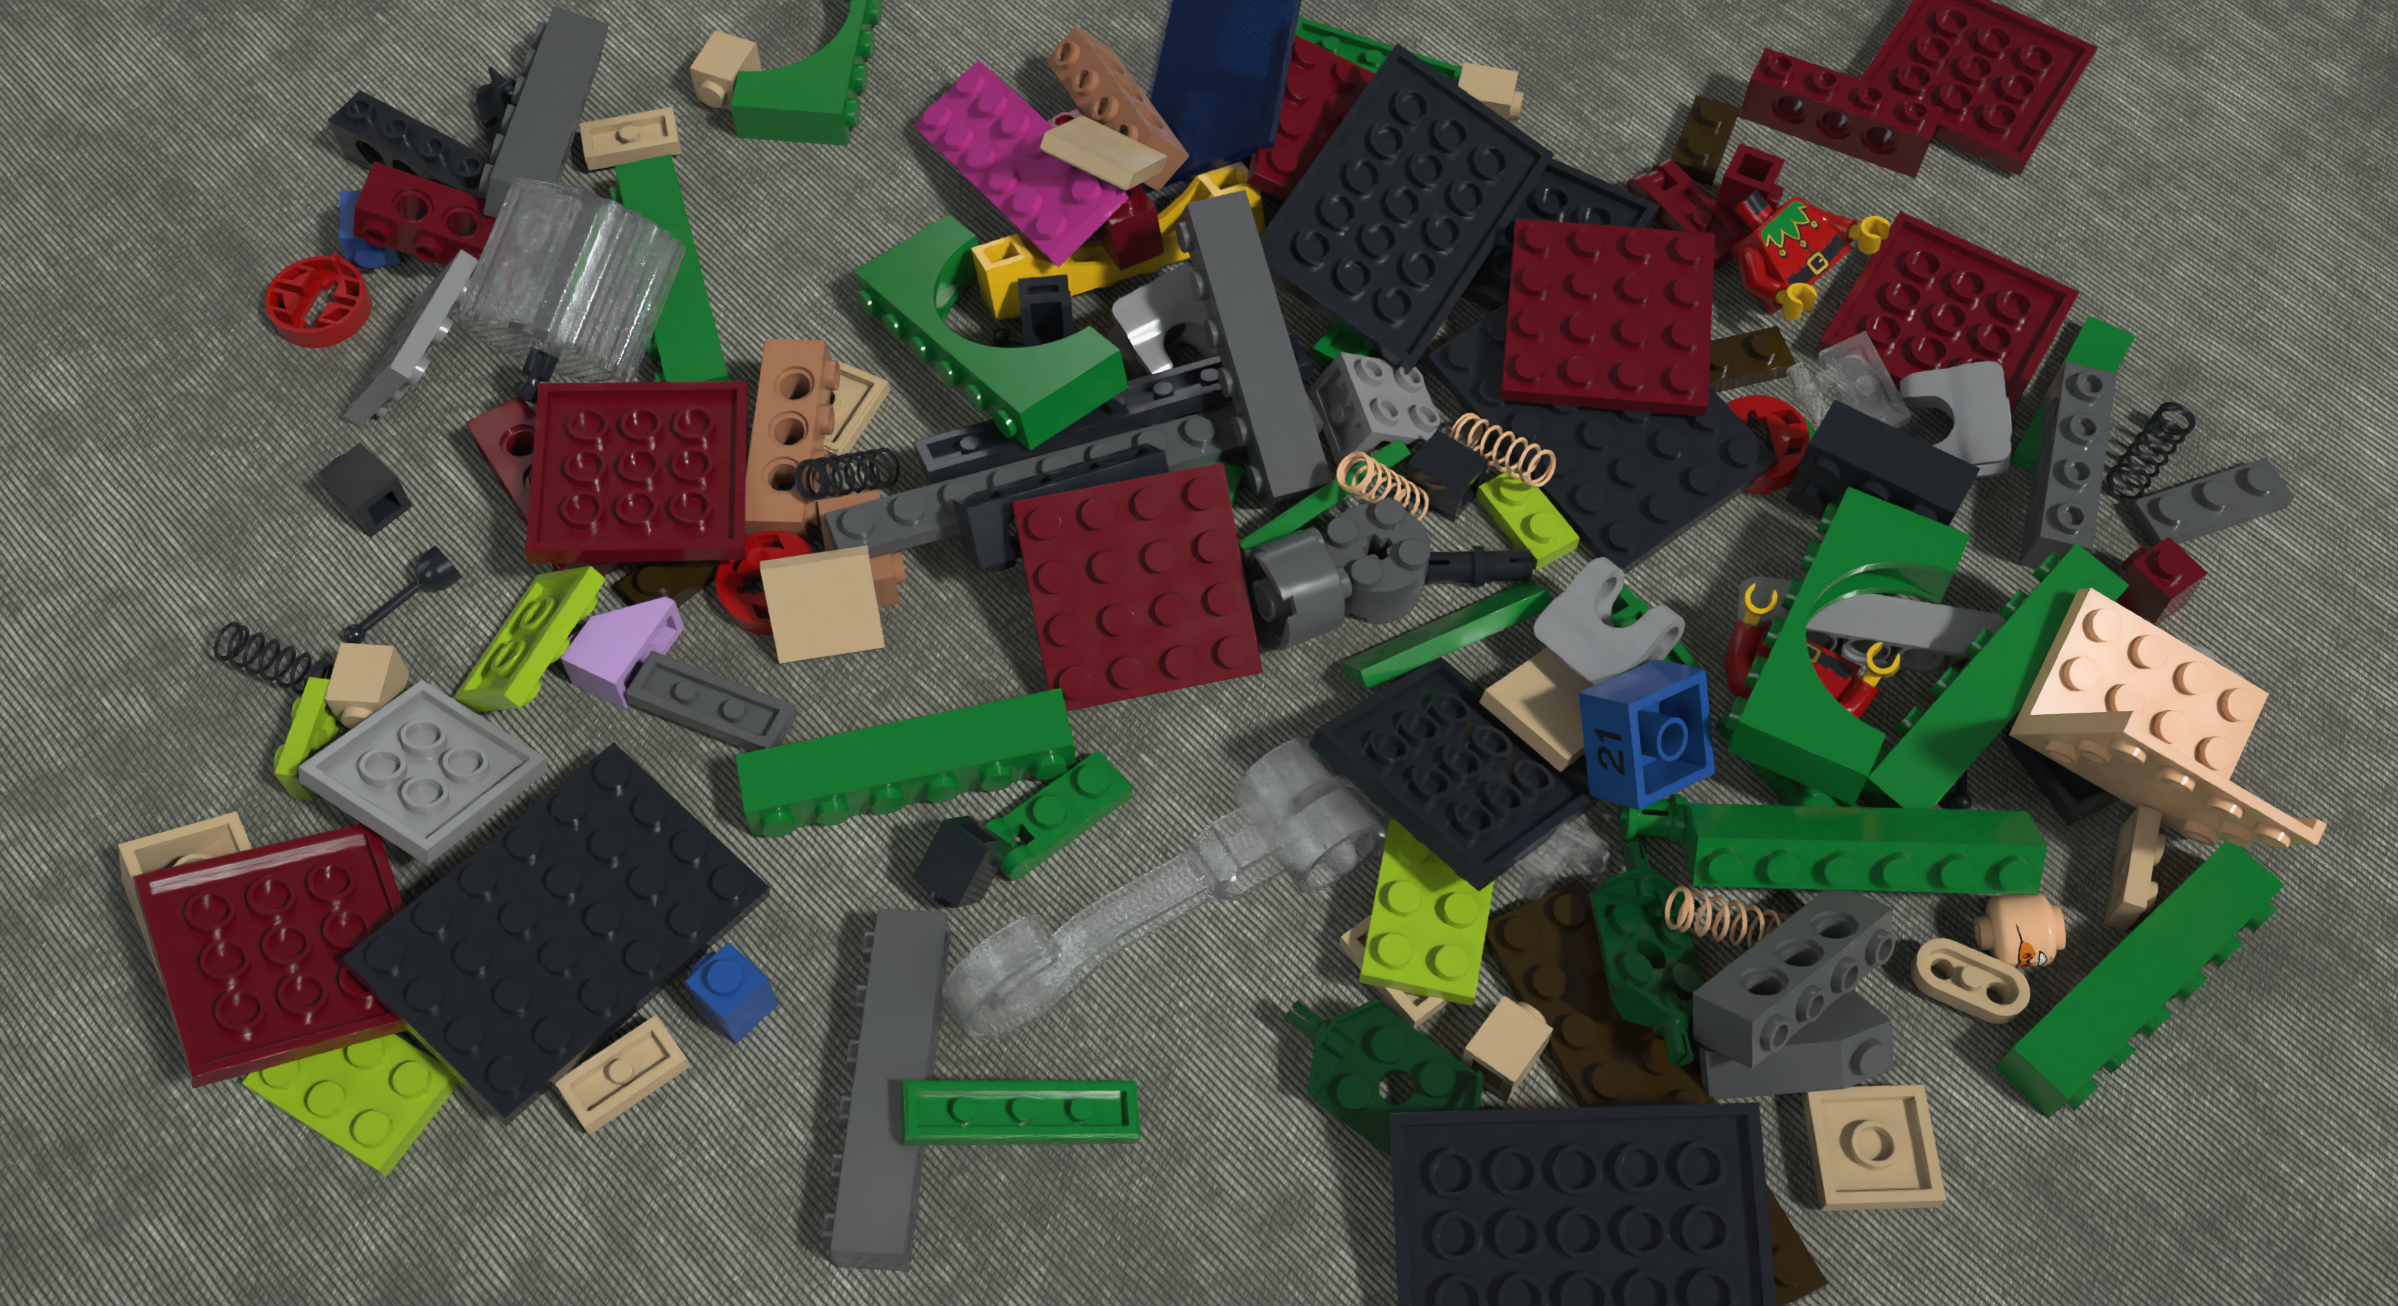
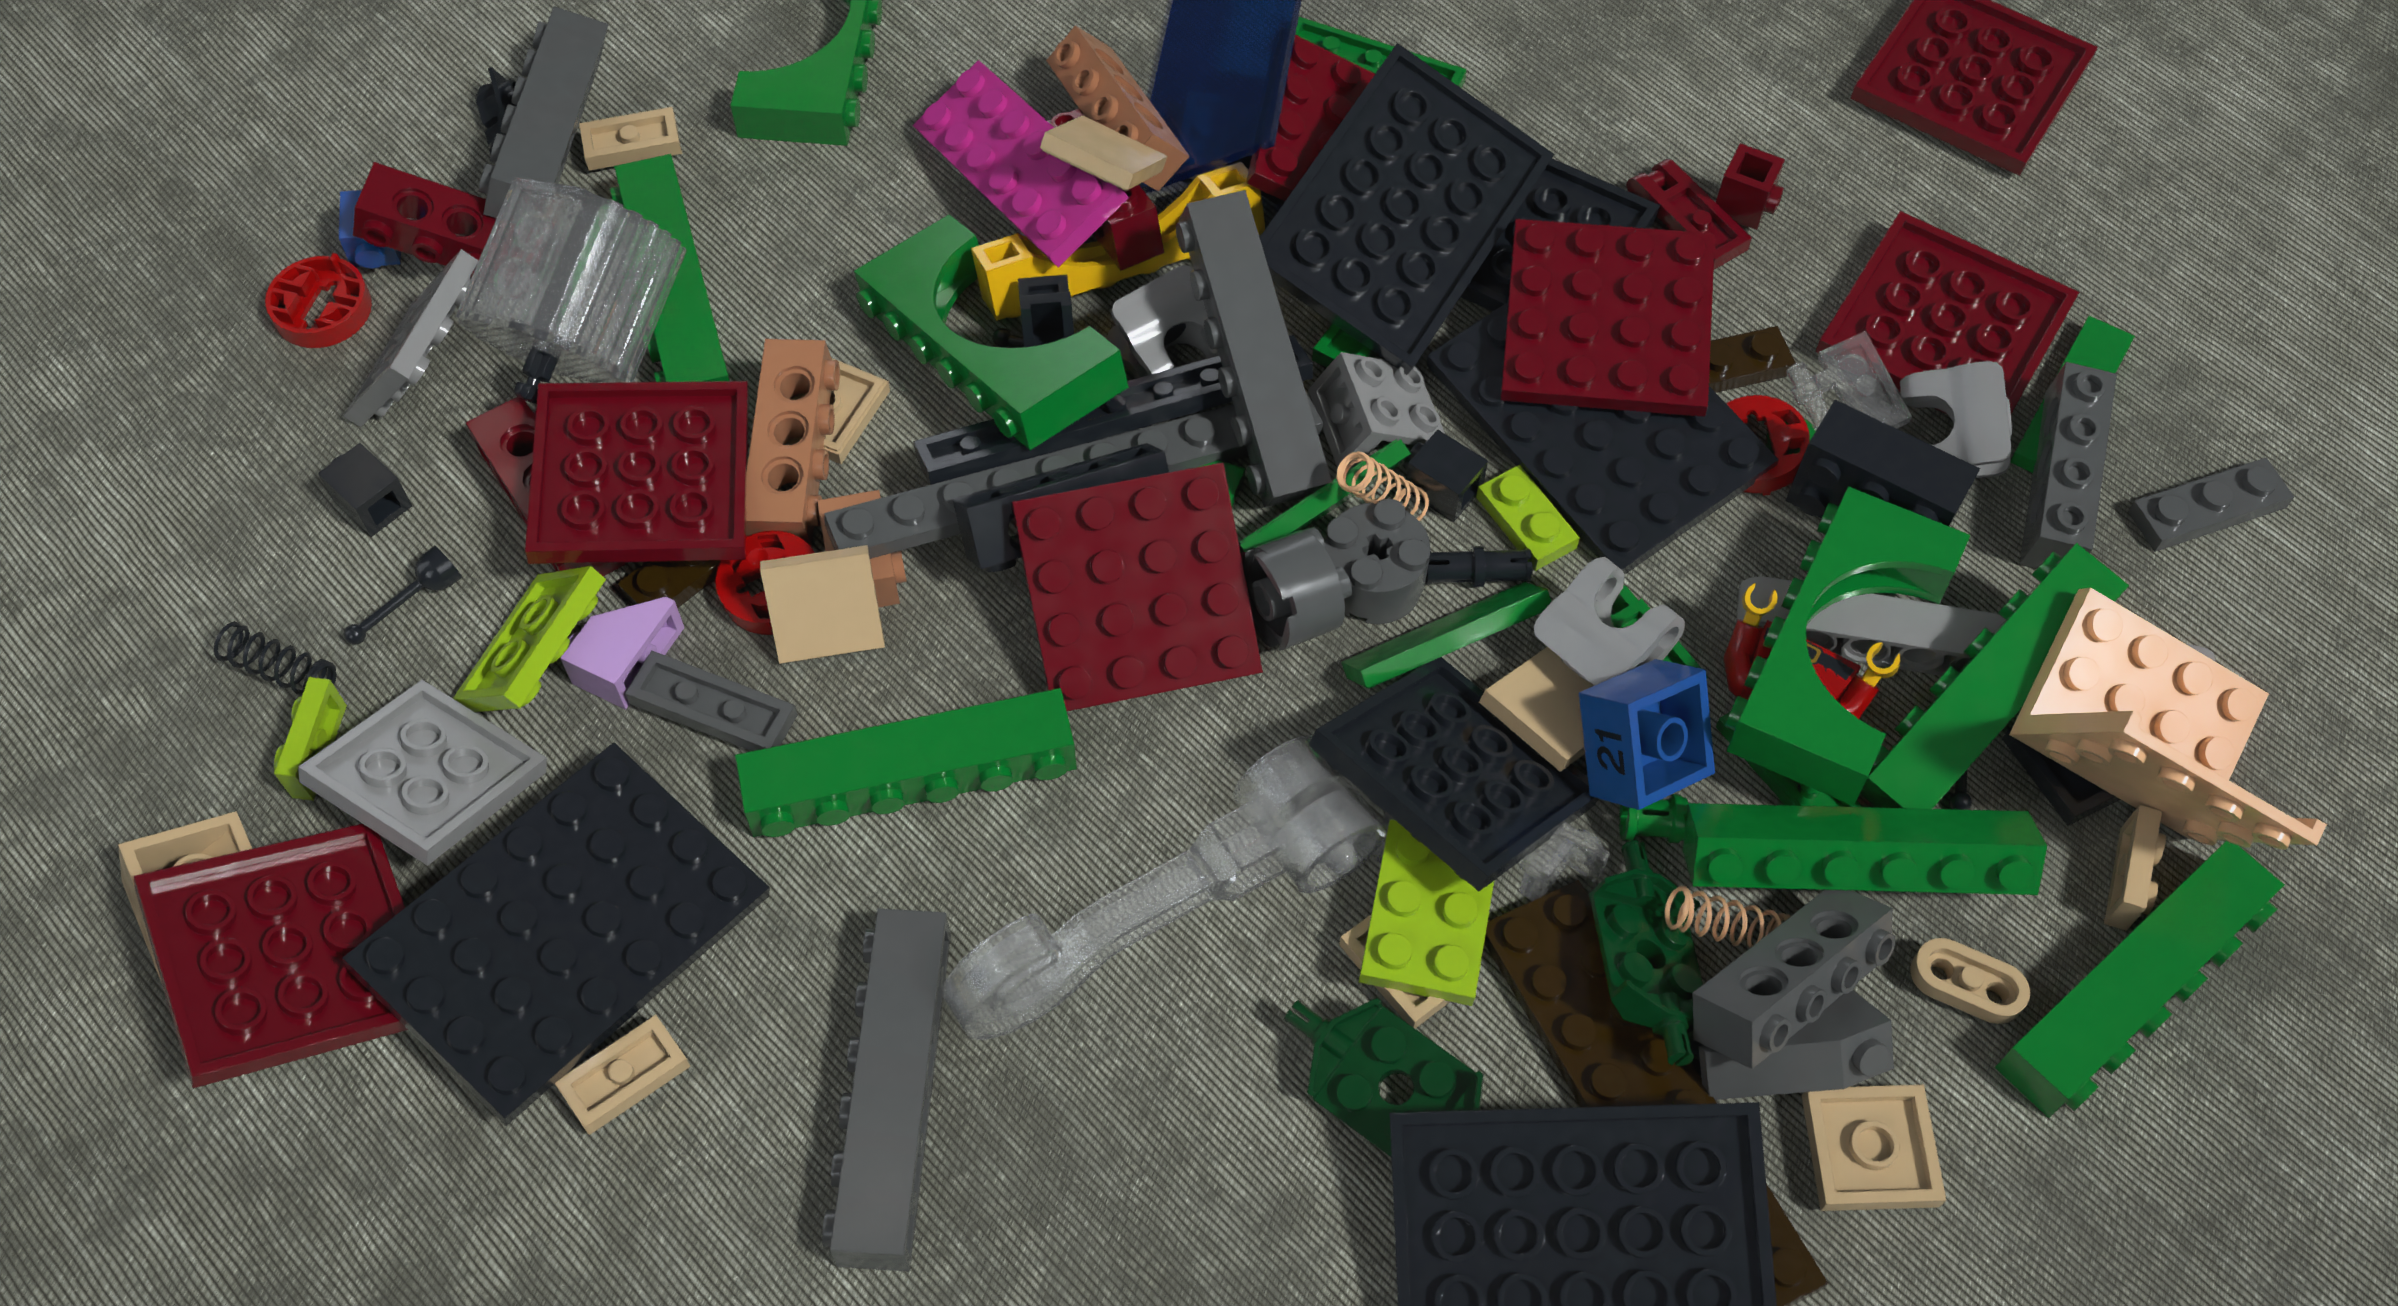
(361, 1096): lime plate -> none
(364, 681): tan brick -> none
(382, 134): black brick -> none
(718, 66): tan brick -> none
(731, 991): blue brick -> none
(824, 478): black piece -> none
(961, 862): black brick -> none
(1019, 1112): green tile -> none
(1060, 813): green plate -> none
(1472, 442): light nougat piece -> none
(1493, 88): tan brick -> none
(1507, 1046): tan brick -> none
(1705, 139): dark brown plate -> none
(1796, 248): torso -> none
(1840, 112): dark red brick -> none
(2021, 930): light nougat head -> none
(2159, 581): dark red brick -> none
(2164, 424): black piece -> none

